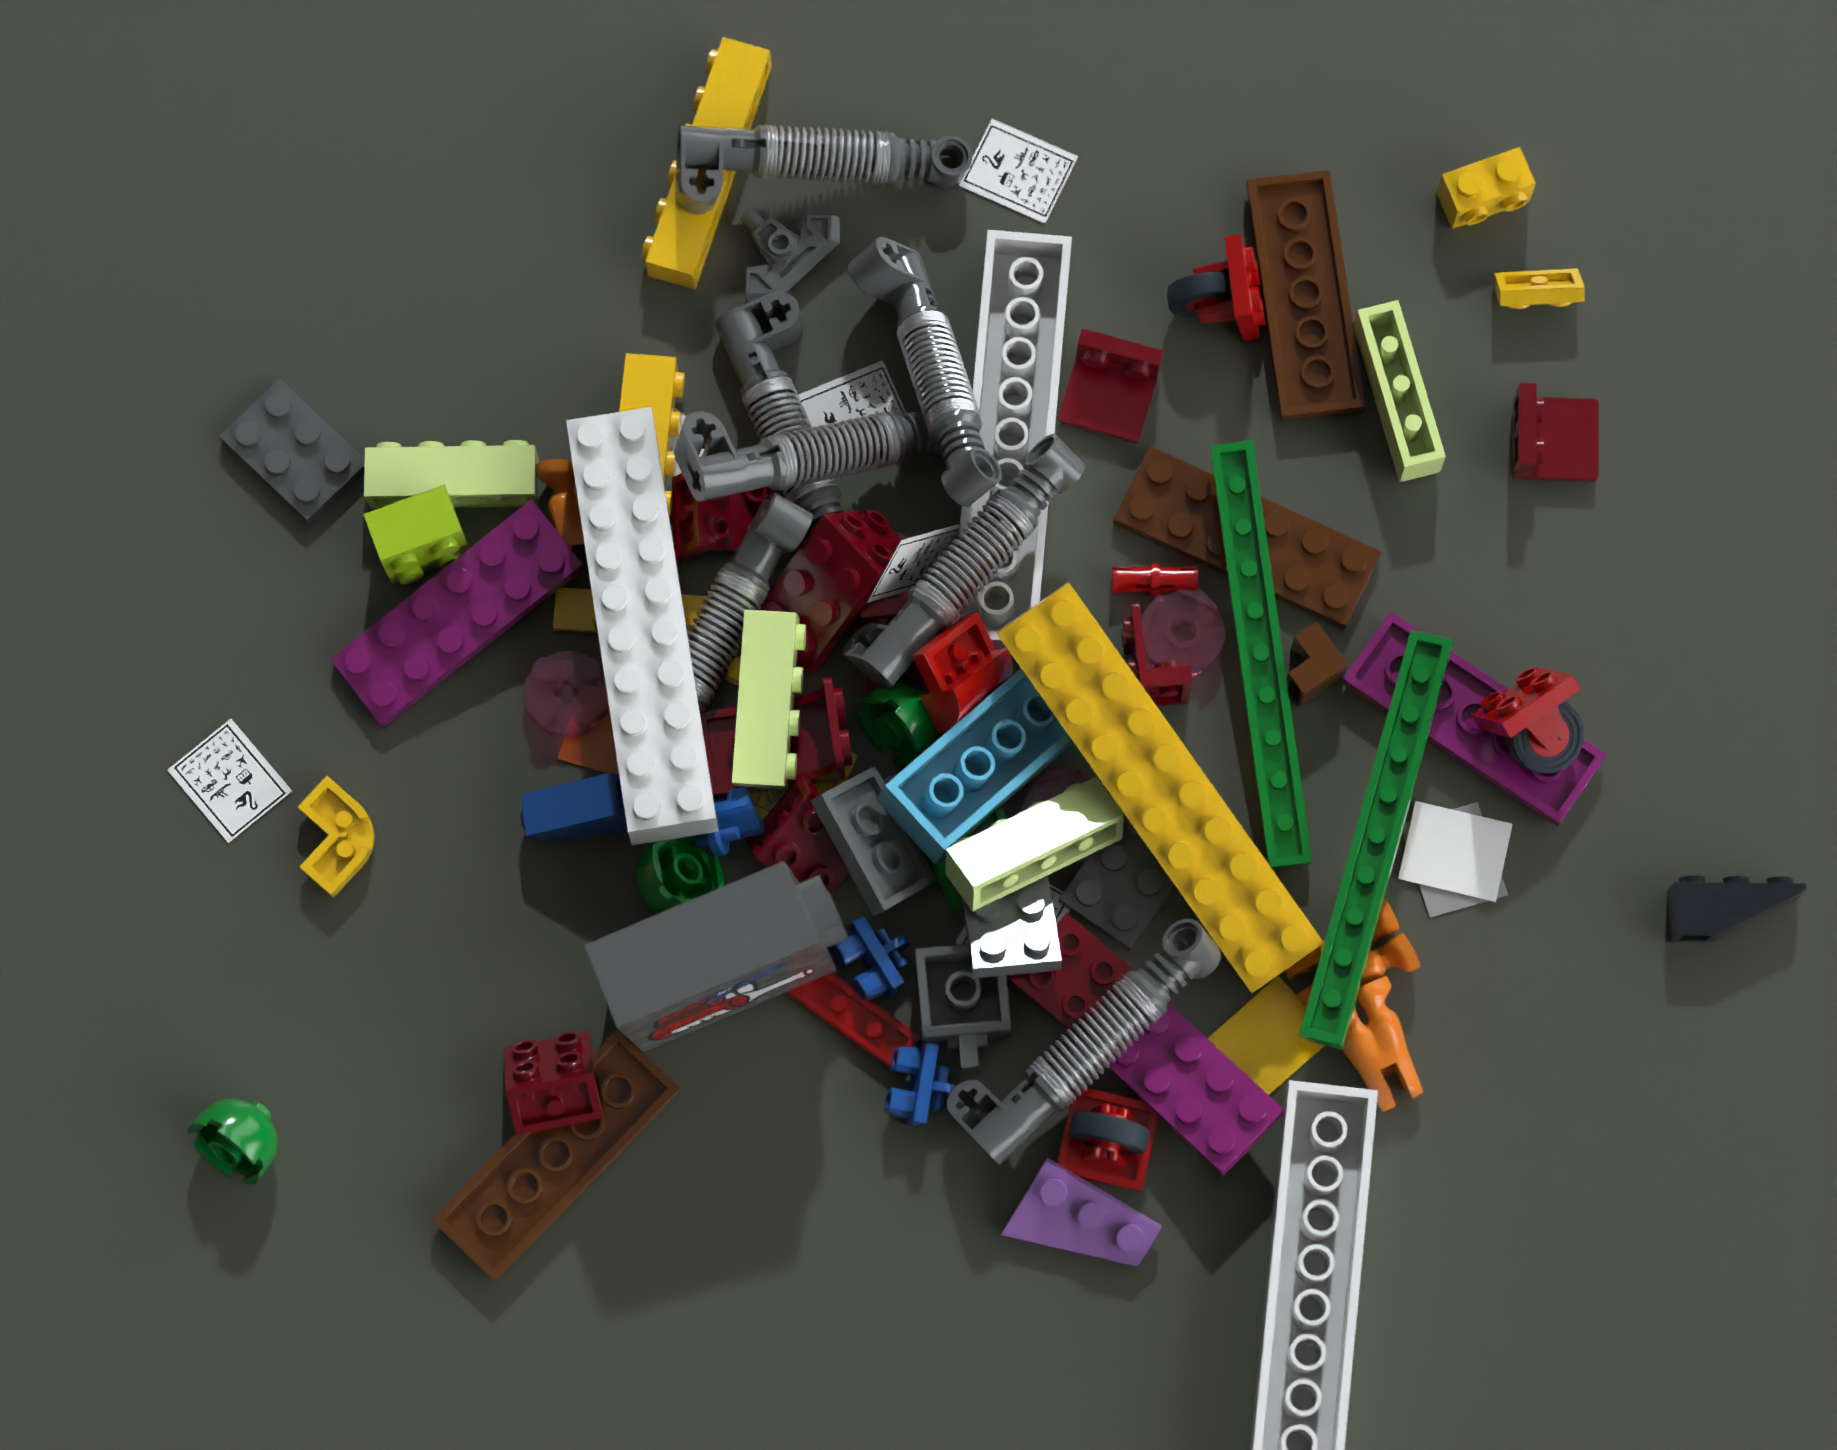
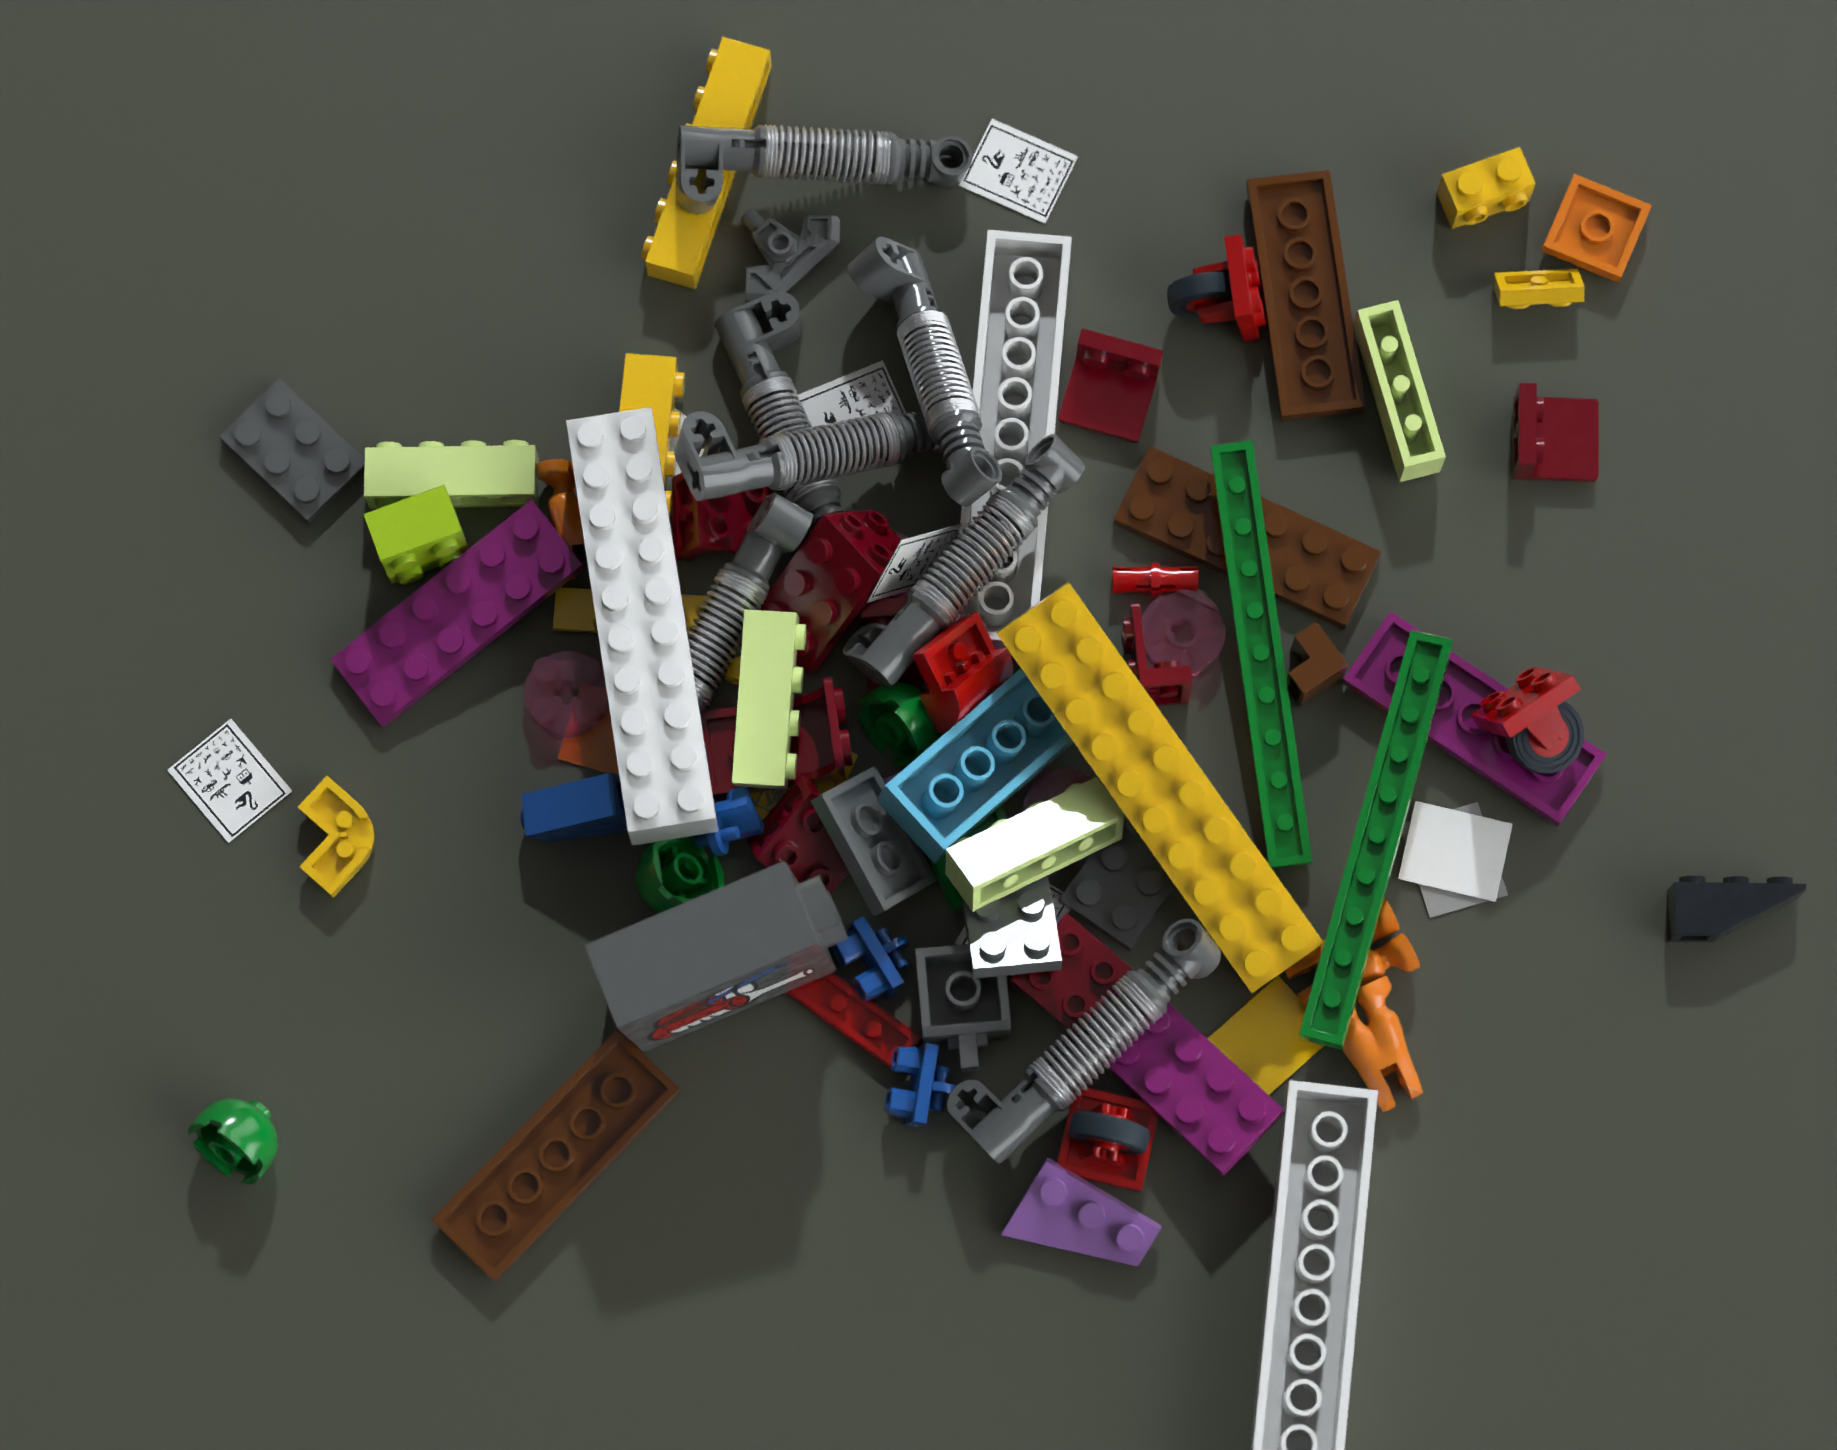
(551, 1082): dark red bracket -> none
(1596, 228): none -> orange plate

